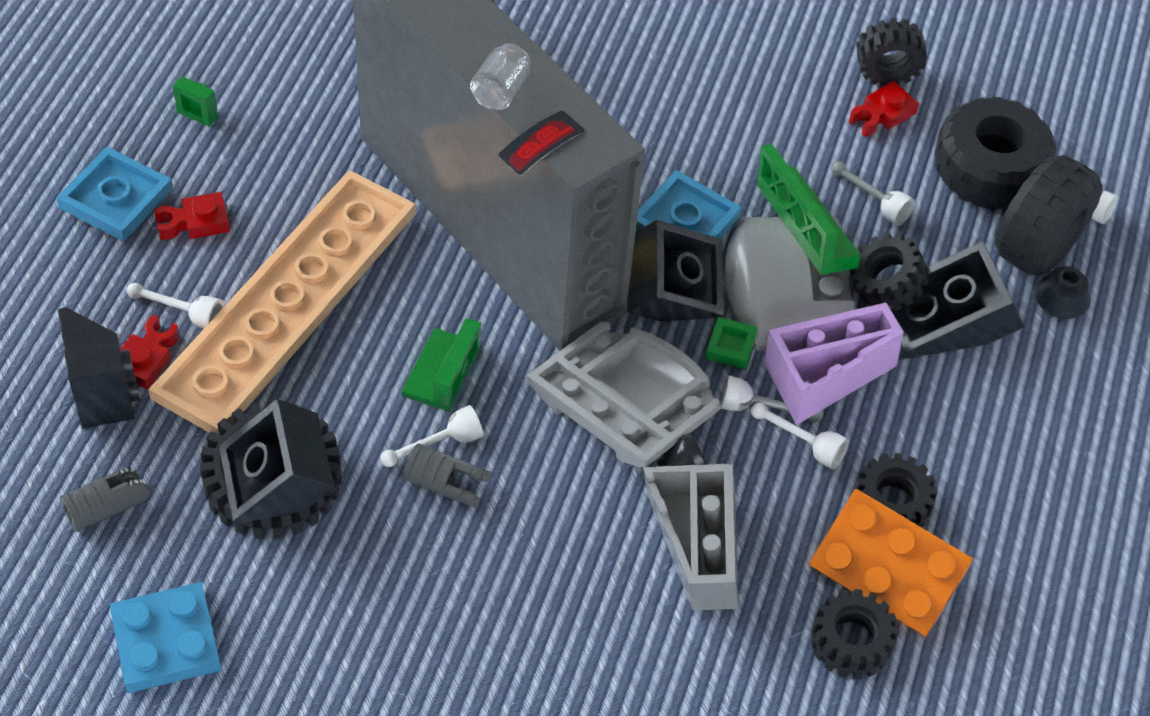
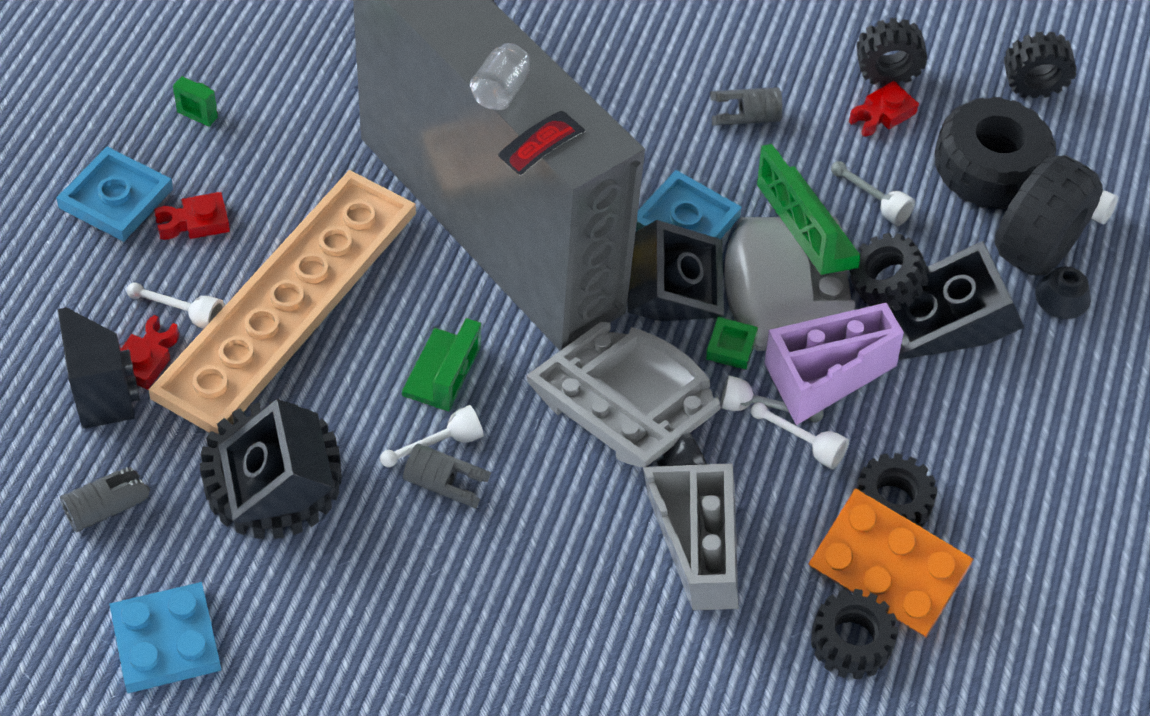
(754, 106): none -> dark grey hinge
(1040, 65): none -> black tyre

